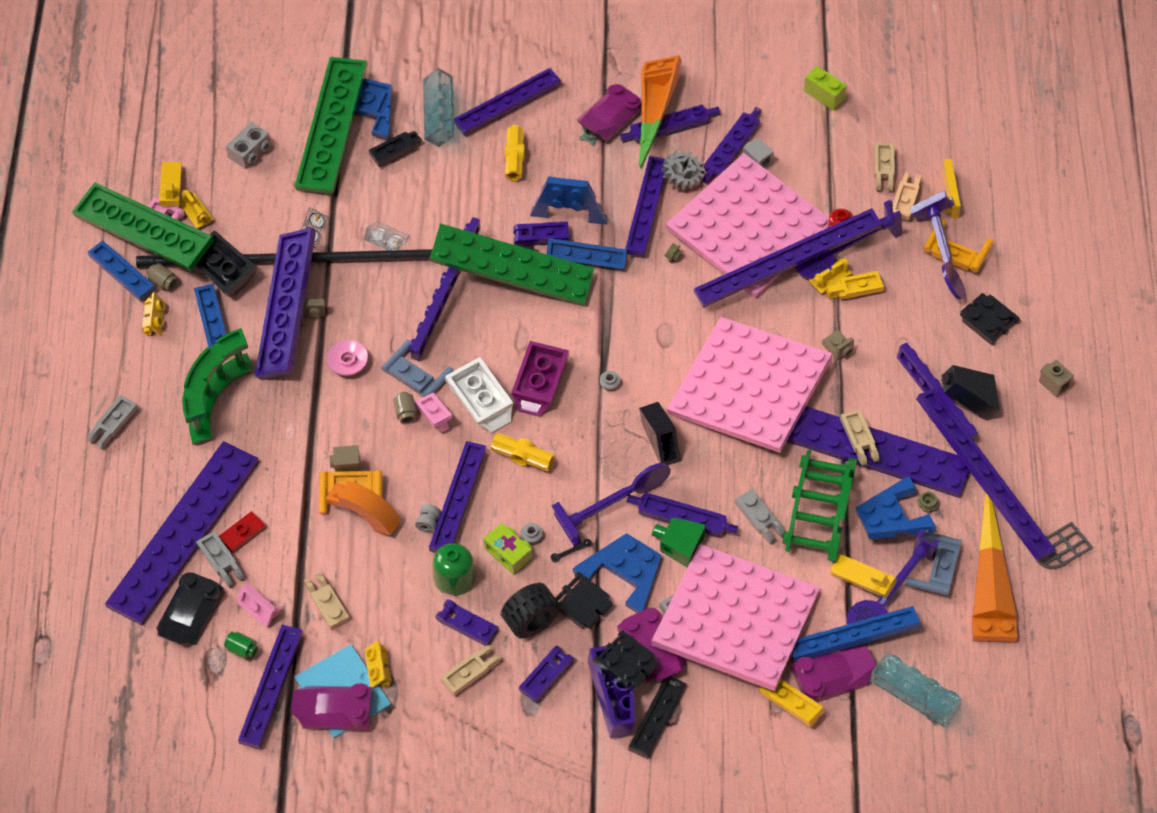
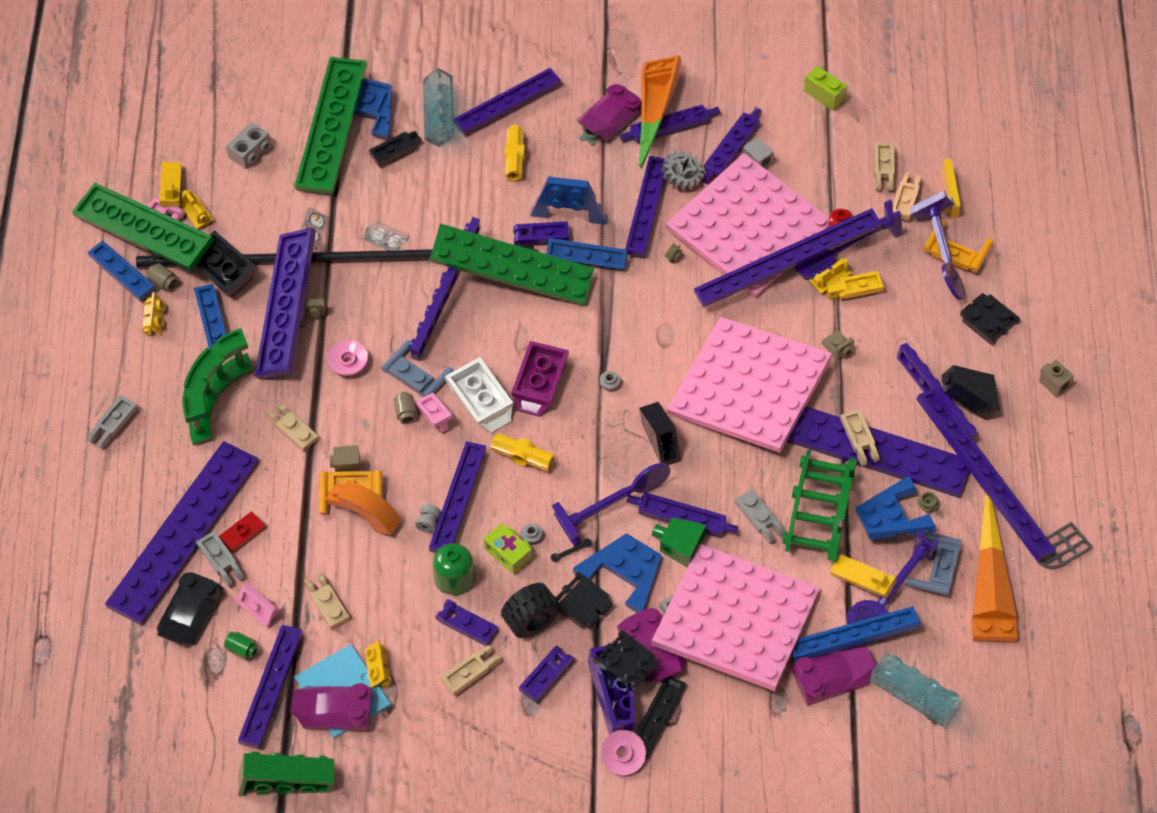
(285, 773): none -> green wedge
(293, 428): none -> tan hinge
(623, 740): none -> bright pink dish
(794, 702): yellow hinge -> none

